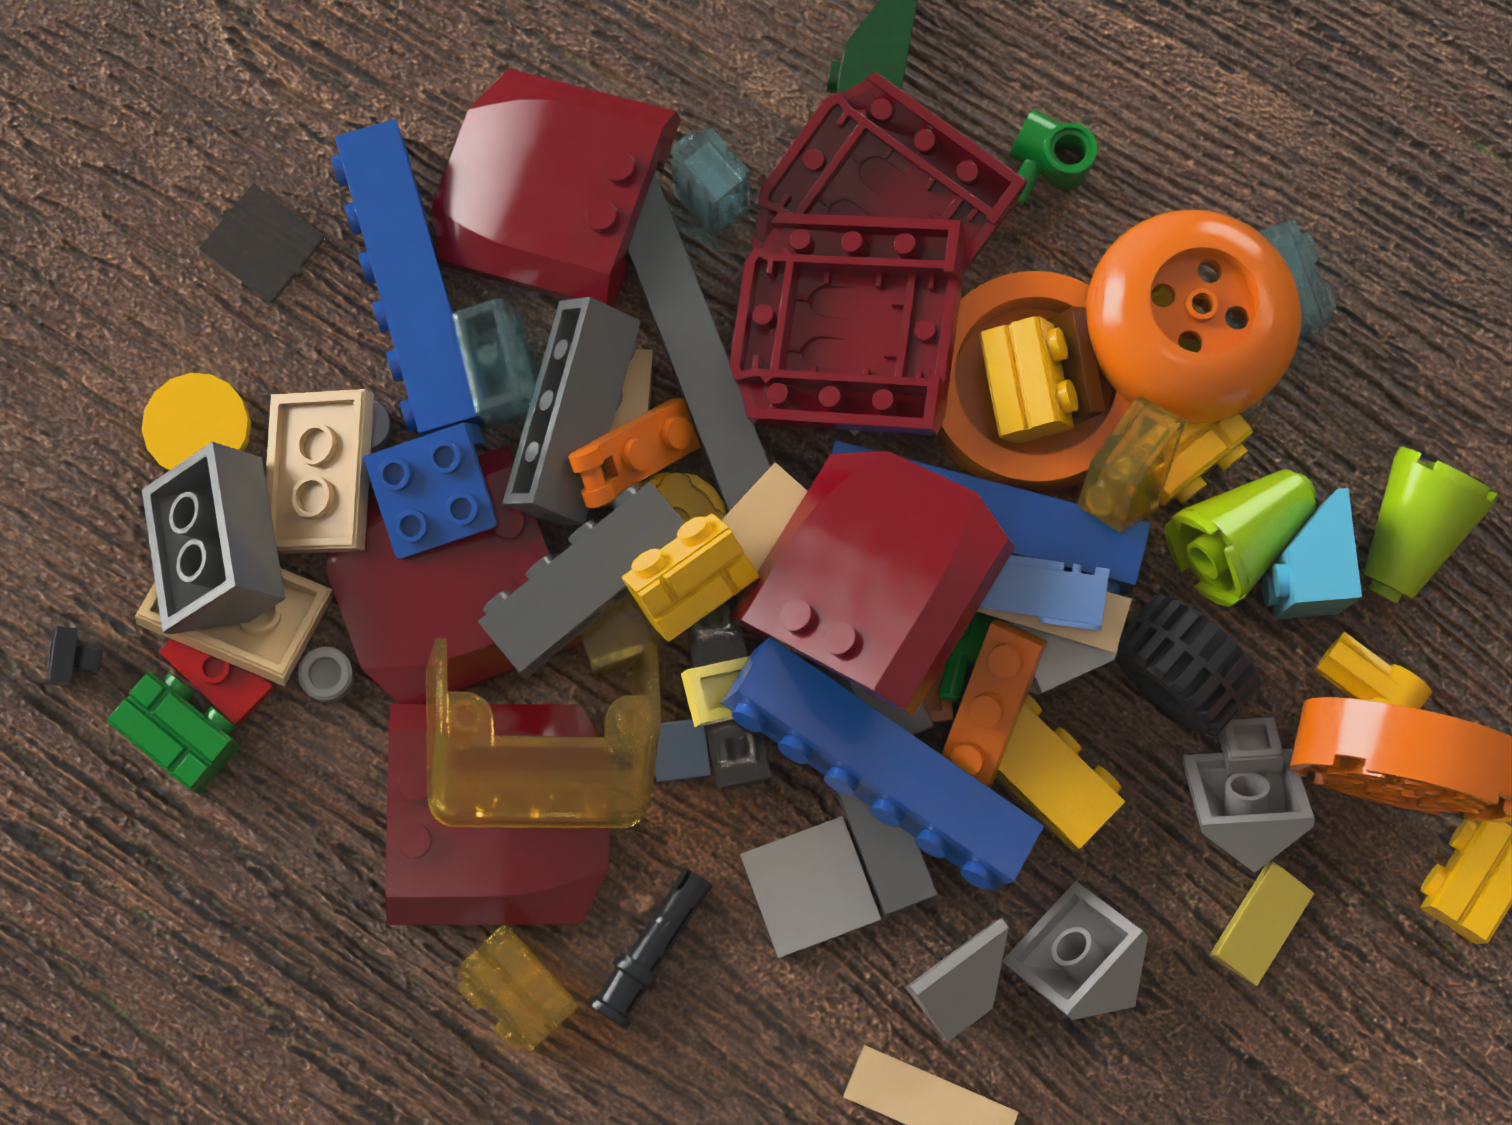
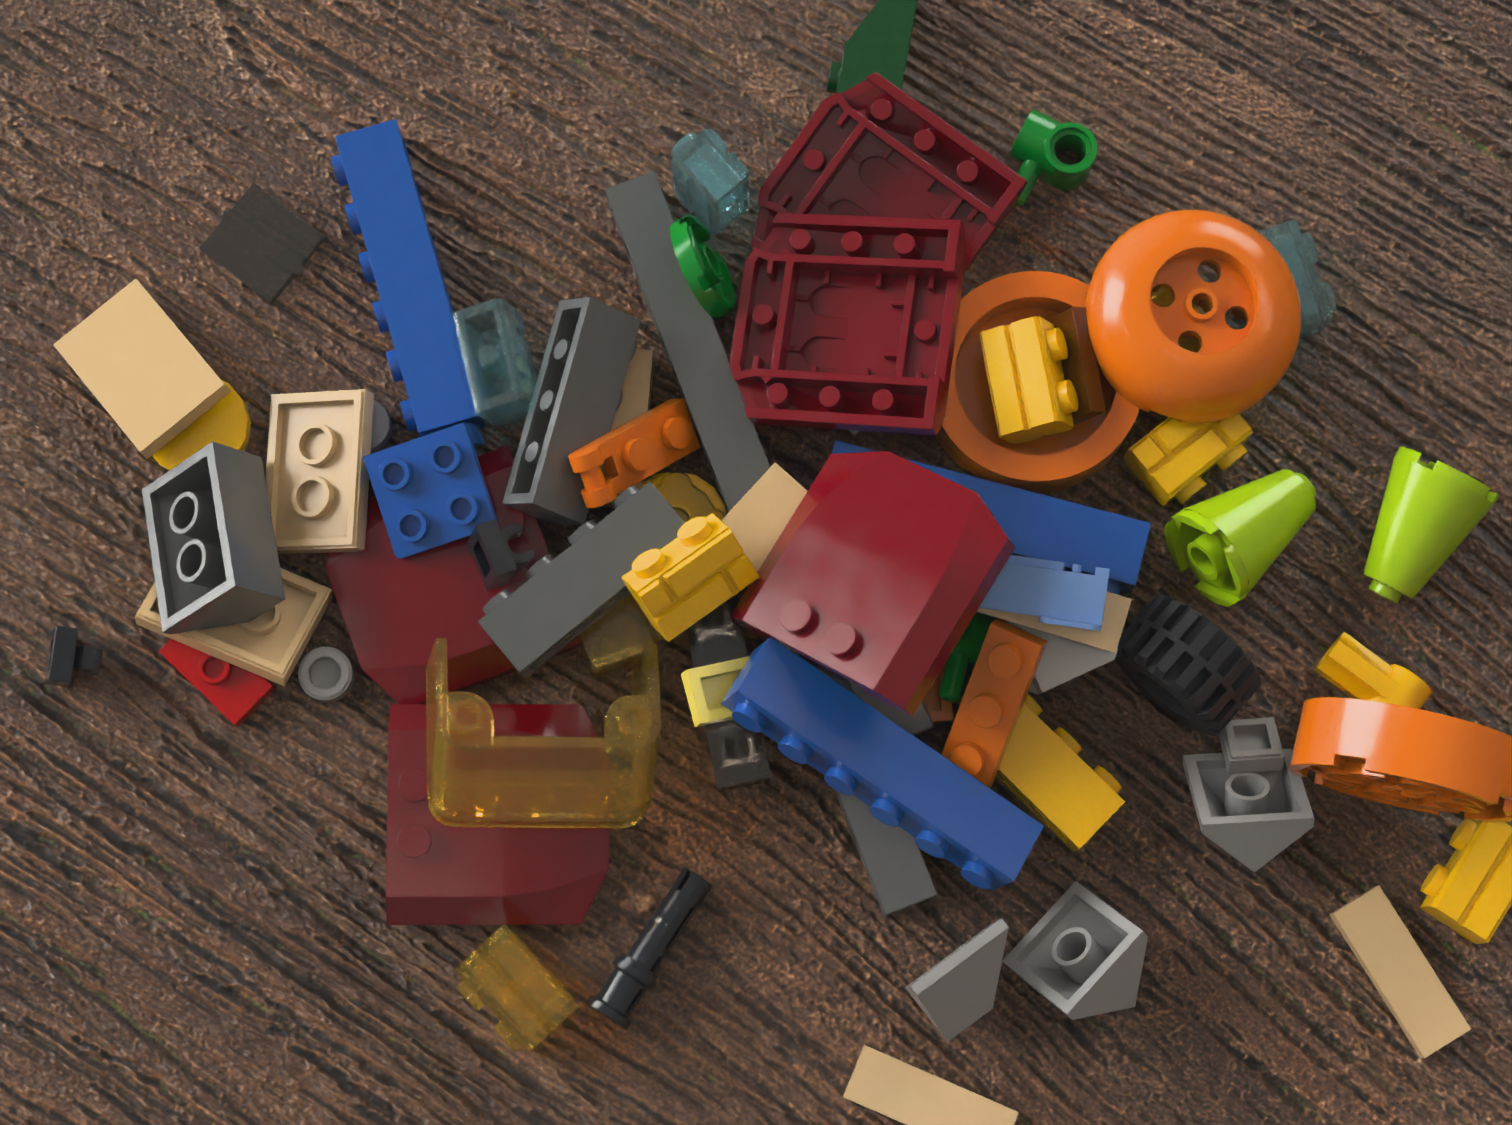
(141, 368): none -> tan tile
(175, 731): green brick -> none
(492, 554): none -> black tile
(549, 186): dark red wedge -> none
(682, 752): medium blue slope -> none
(702, 268): none -> green tile
(810, 887): light grey tile -> none
(1132, 466): clear yellow slope -> none
(1262, 923): light yellow slope -> none
(1319, 565): medium azure slope -> none
(1400, 972): none -> tan tile

